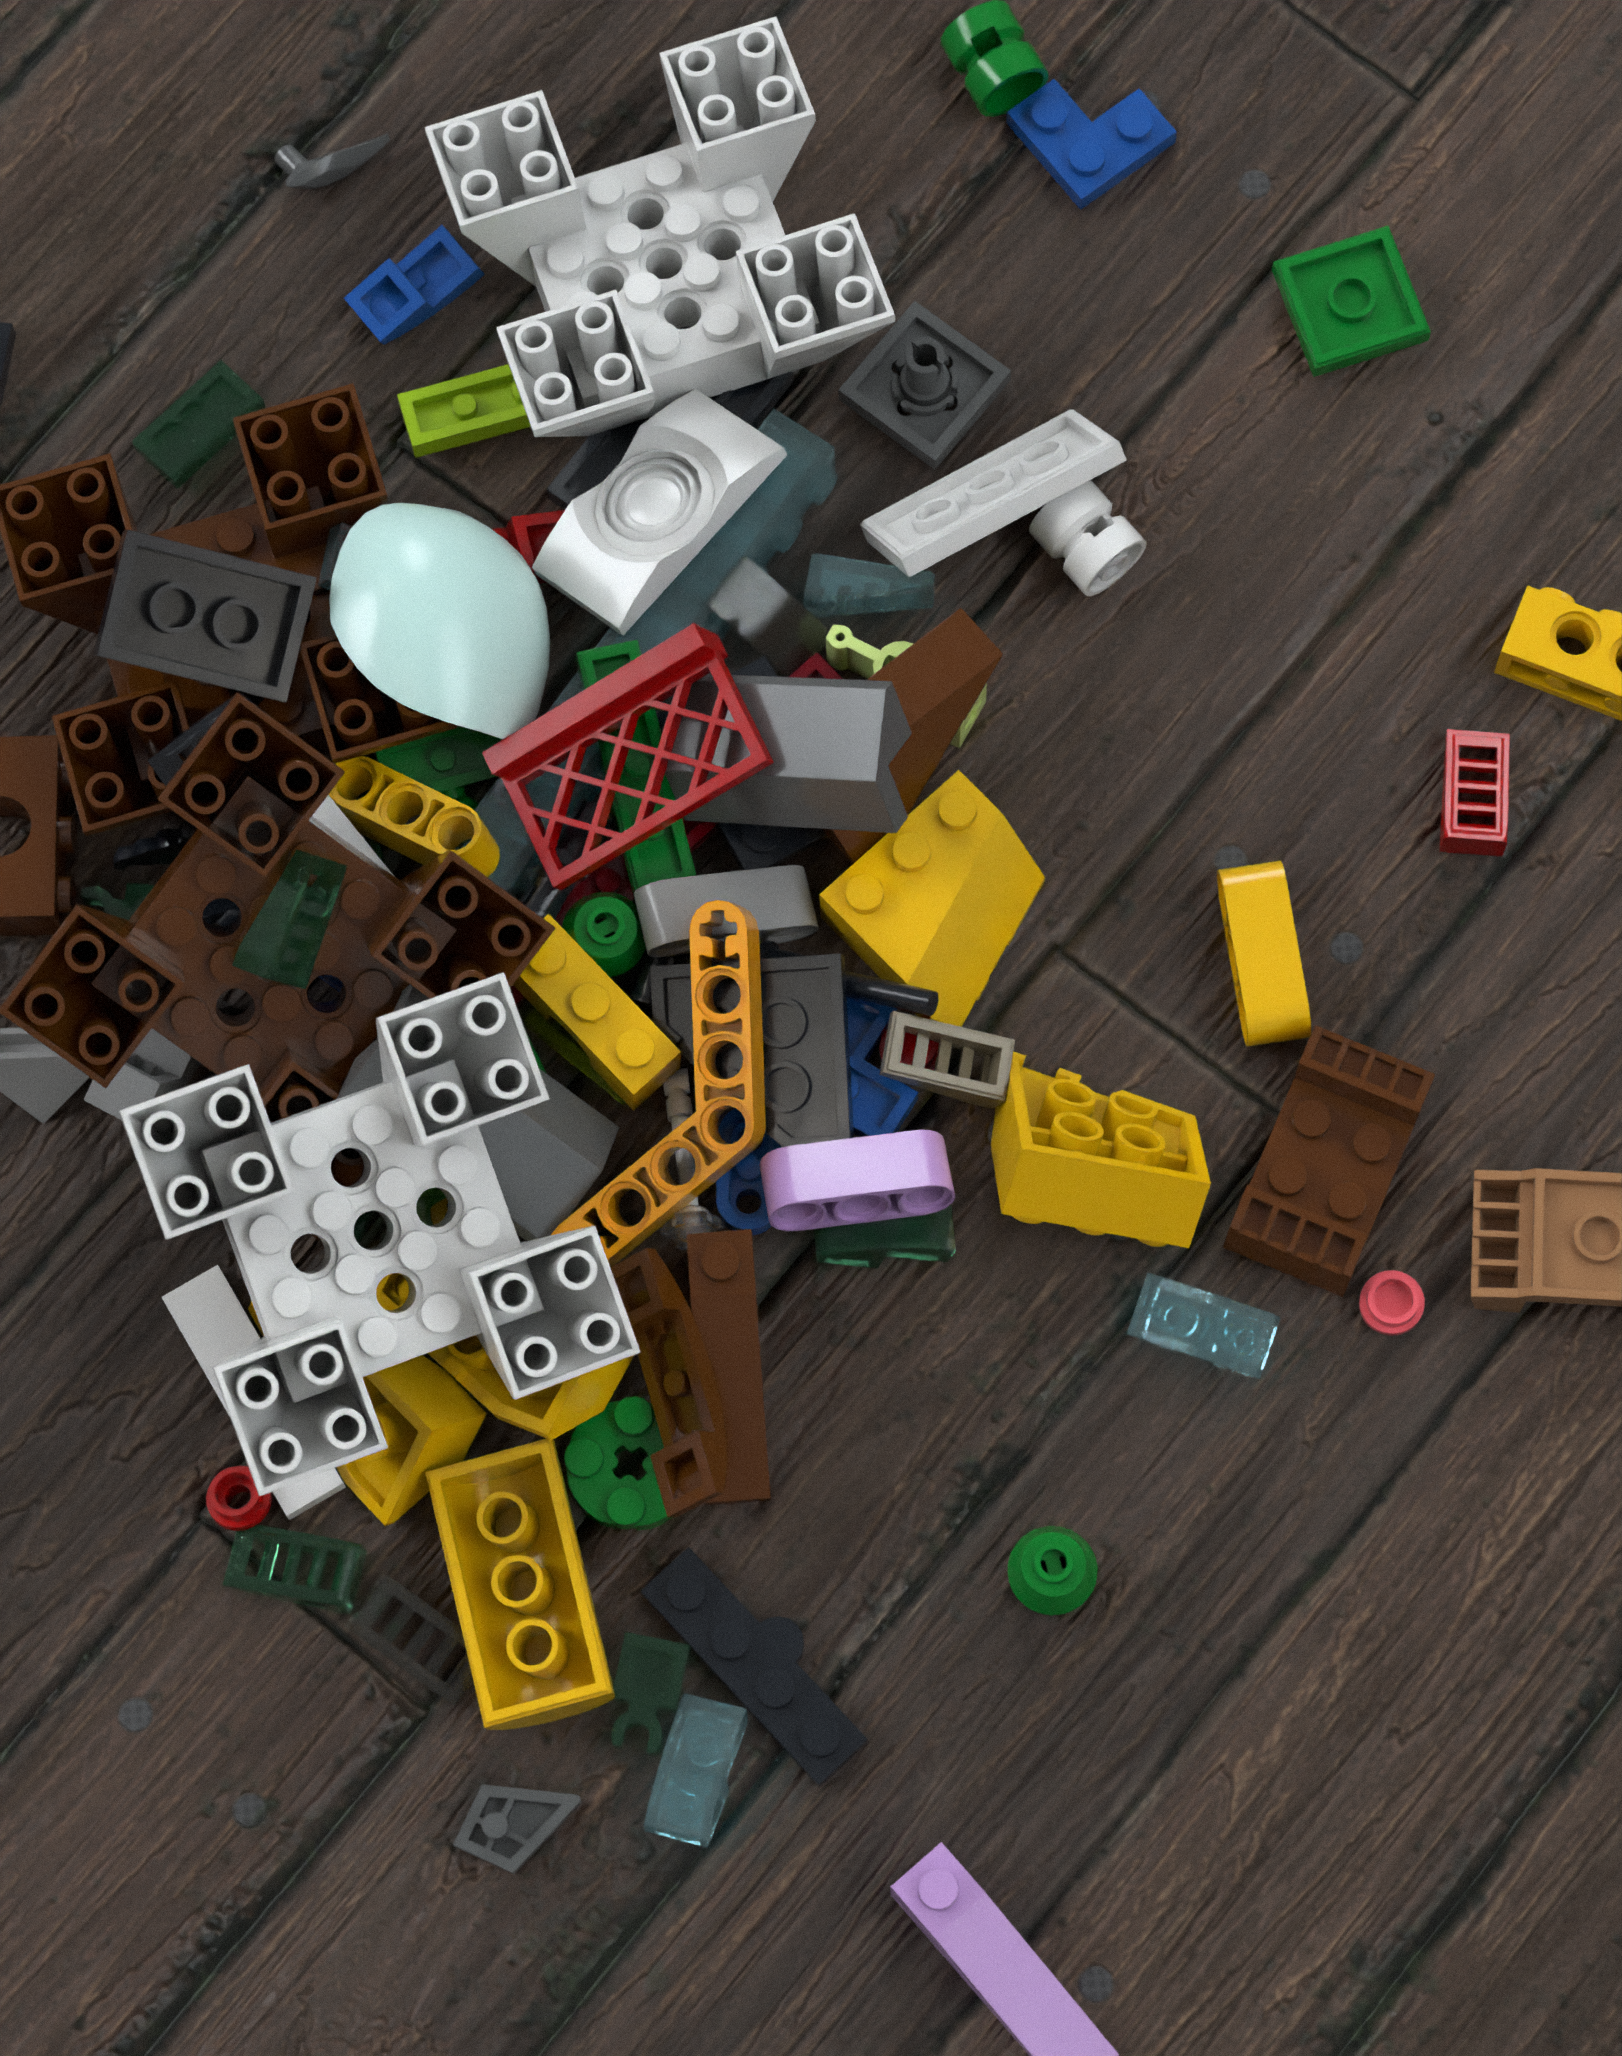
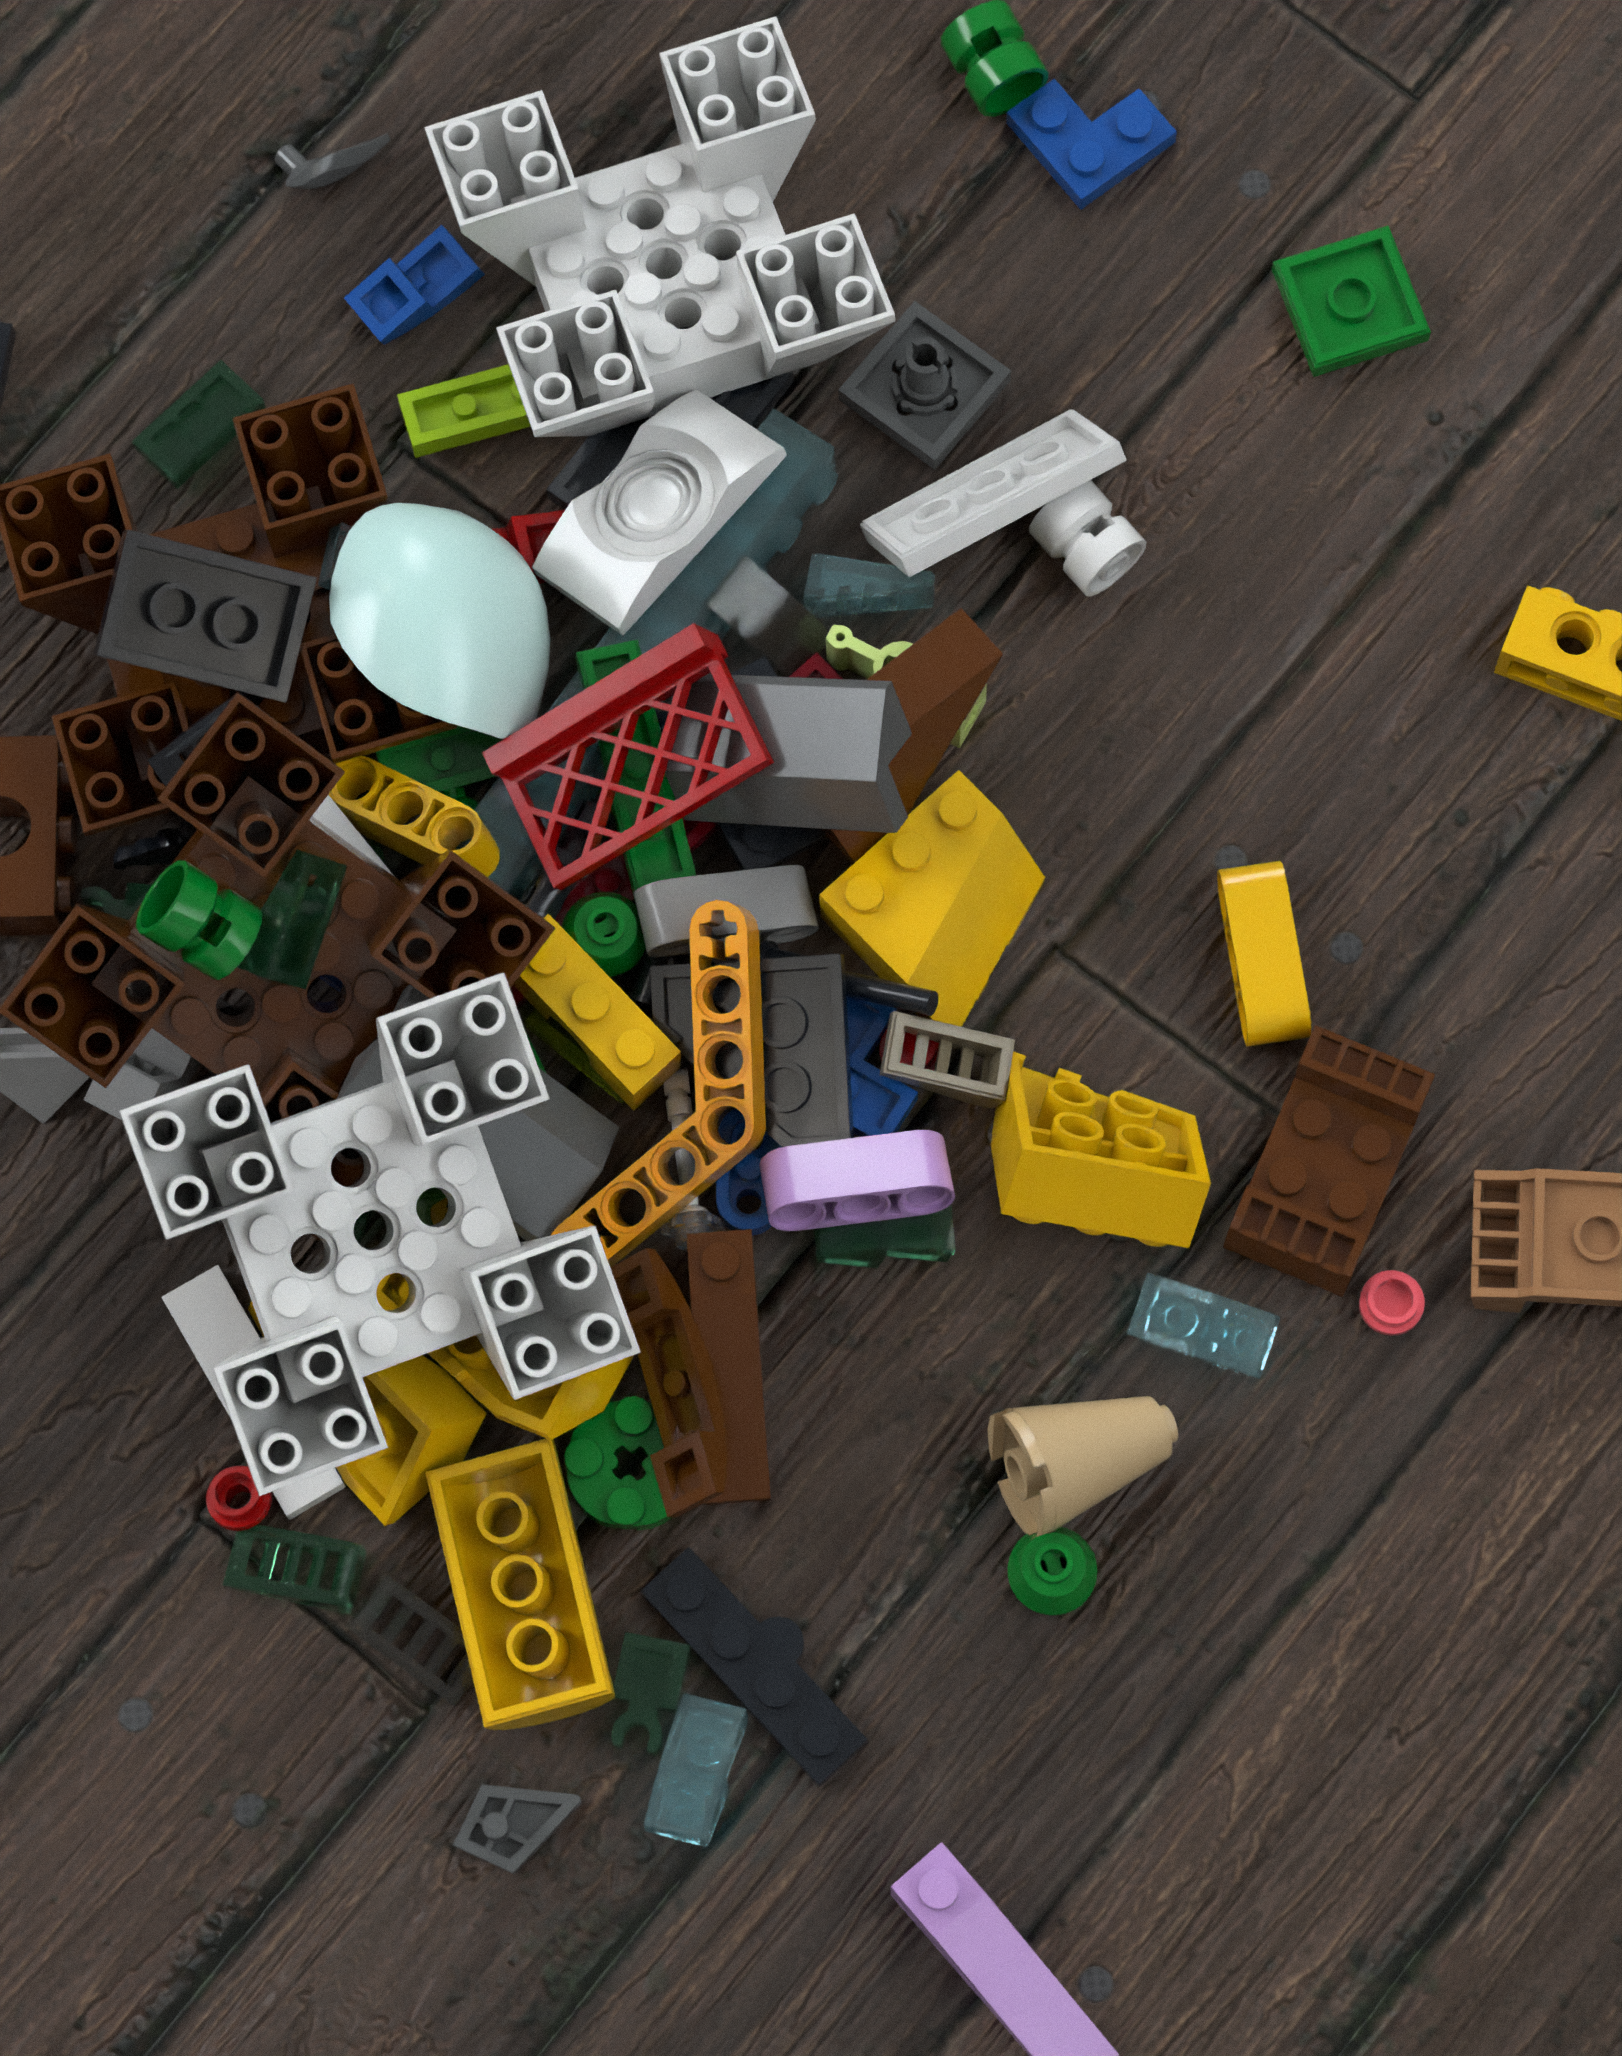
(190, 915): none -> green wheel
(1075, 1455): none -> tan cone
(1466, 837): slope -> none

